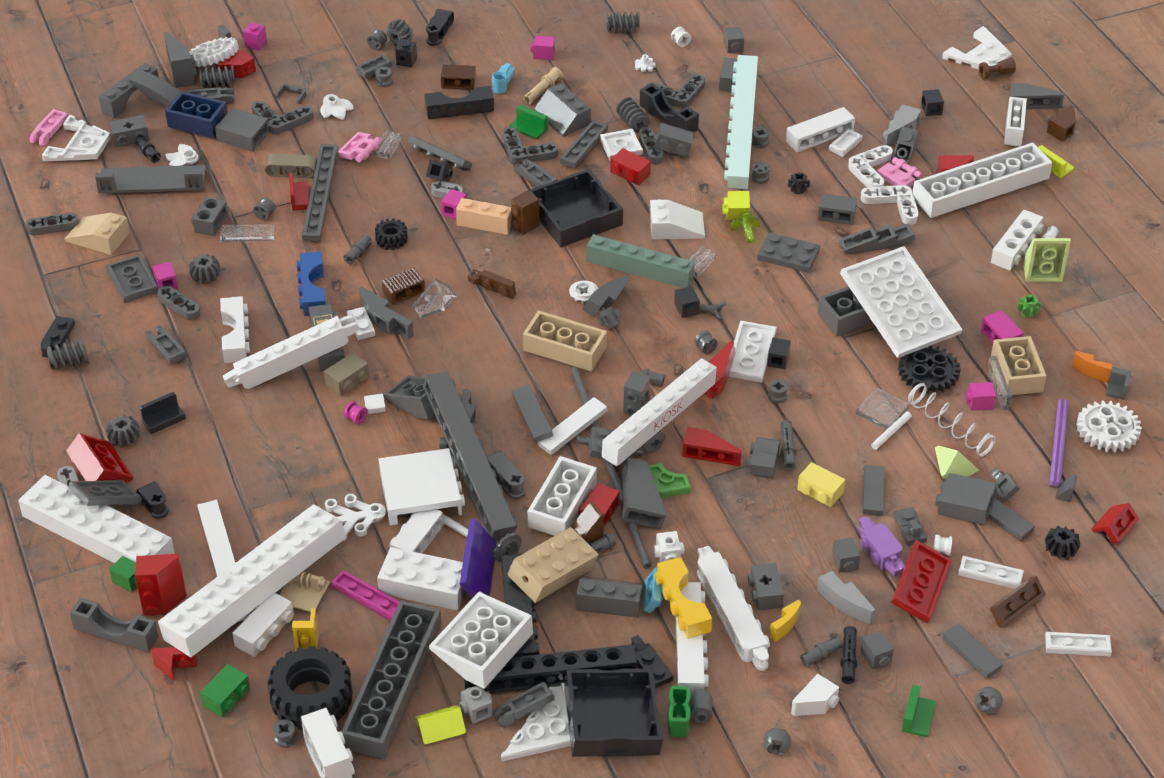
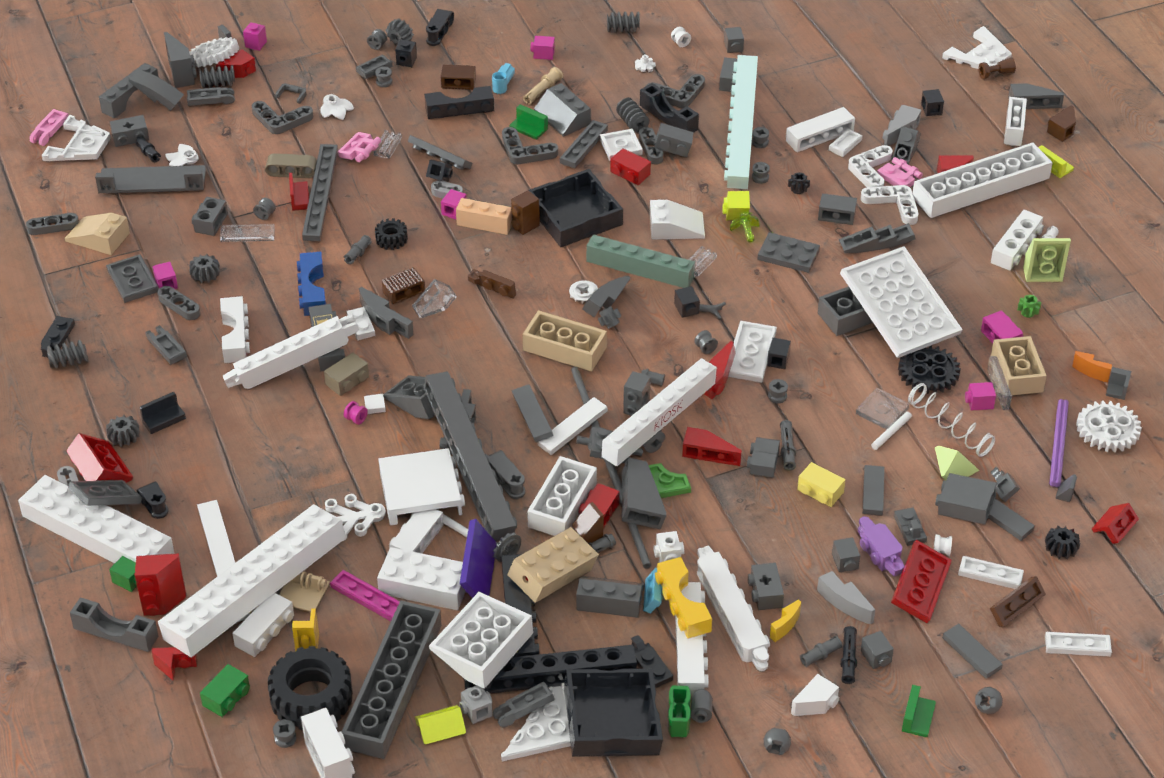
(195, 114): dark blue brick -> none
(242, 129): dark grey brick -> none
(534, 173): dark grey hinge -> none

